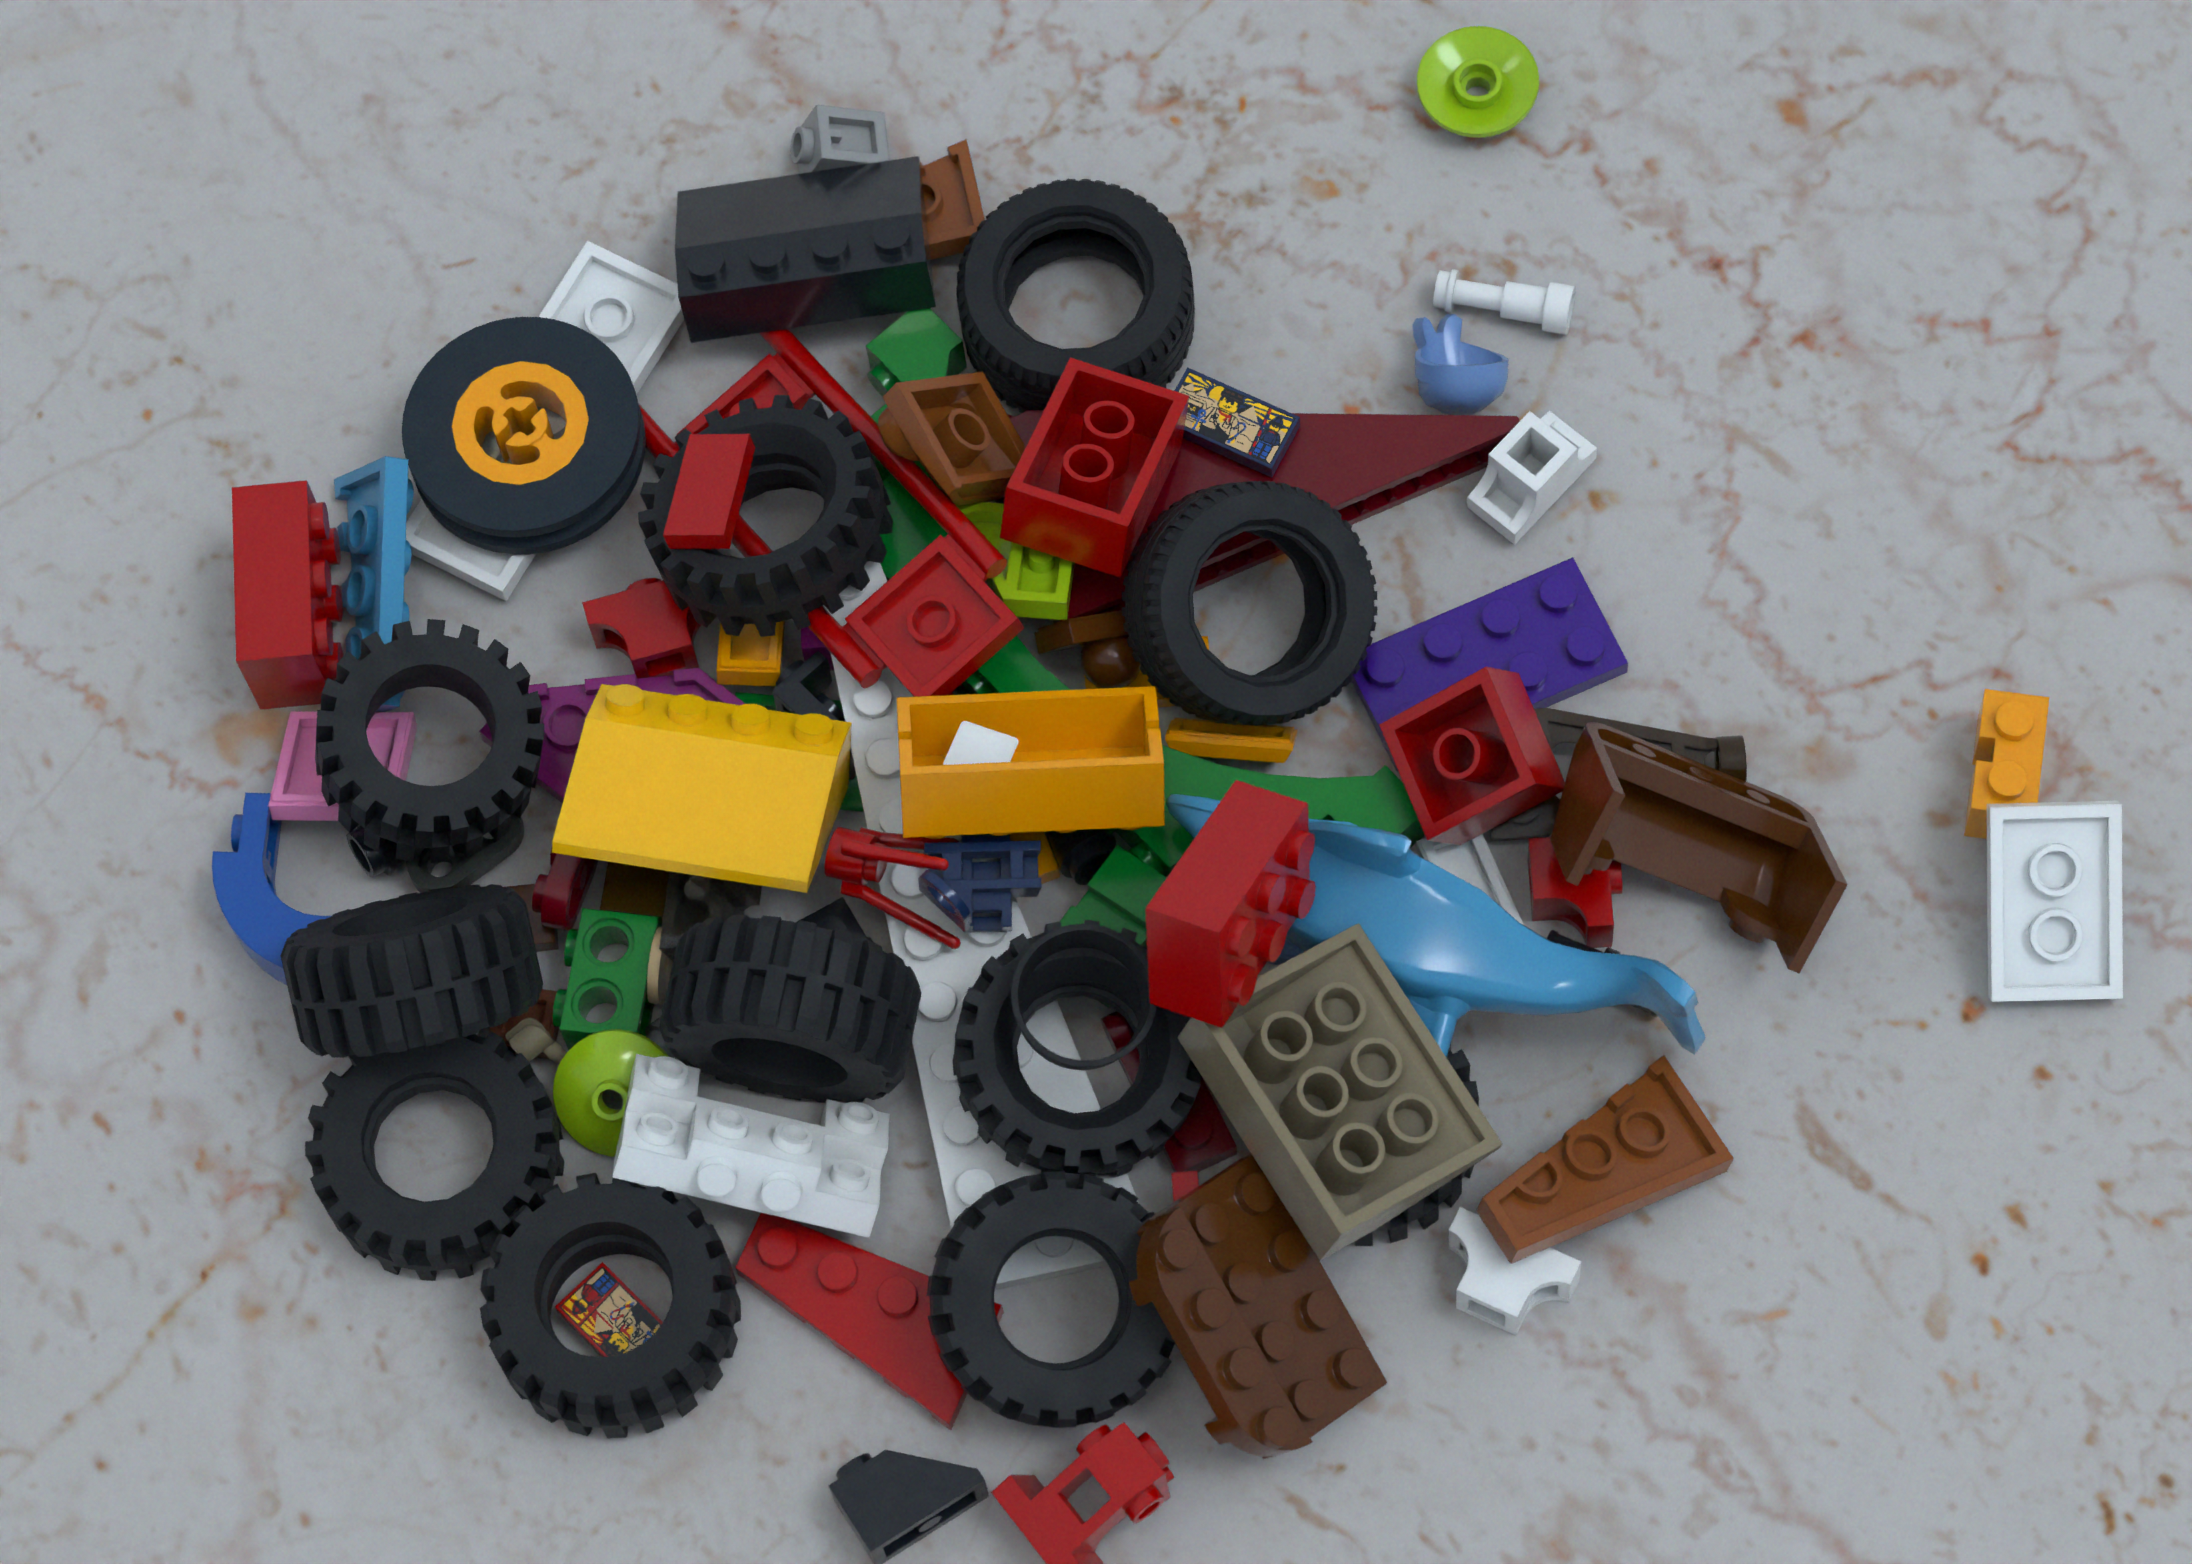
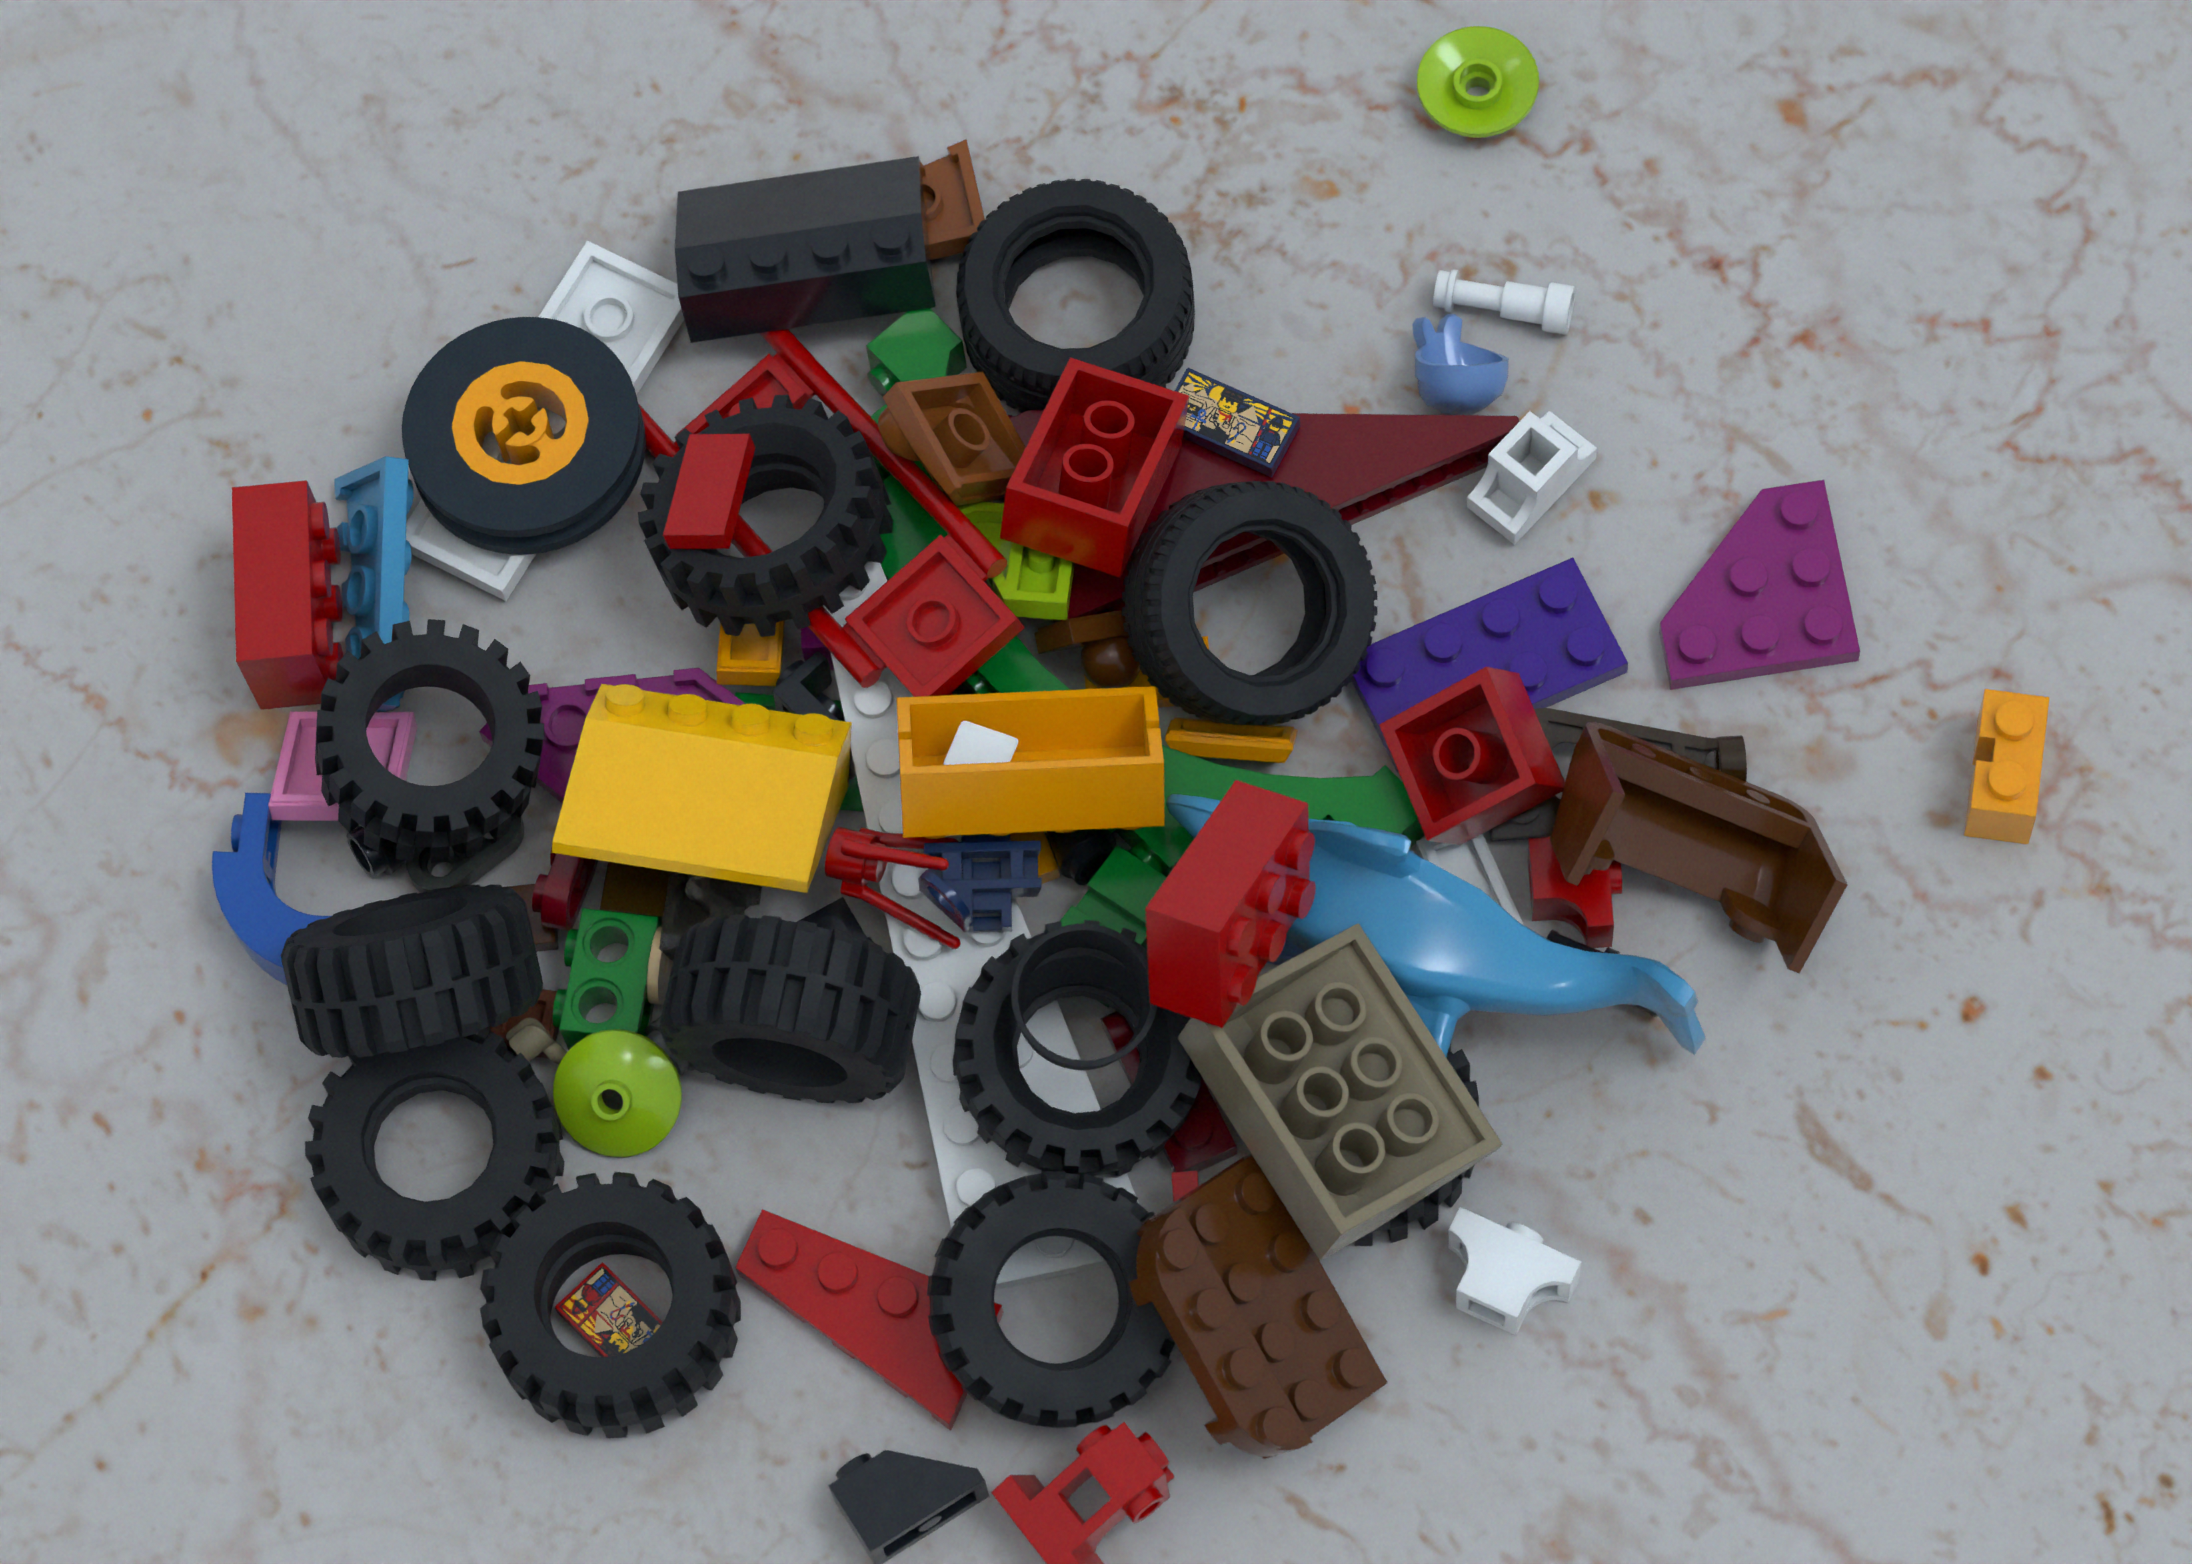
(645, 628): red brick -> none
(750, 1156): white bracket -> none
(839, 139): light grey bracket -> none
(1620, 1159): dark orange wing -> none
(1765, 596): none -> magenta plate
(2054, 901): white plate -> none

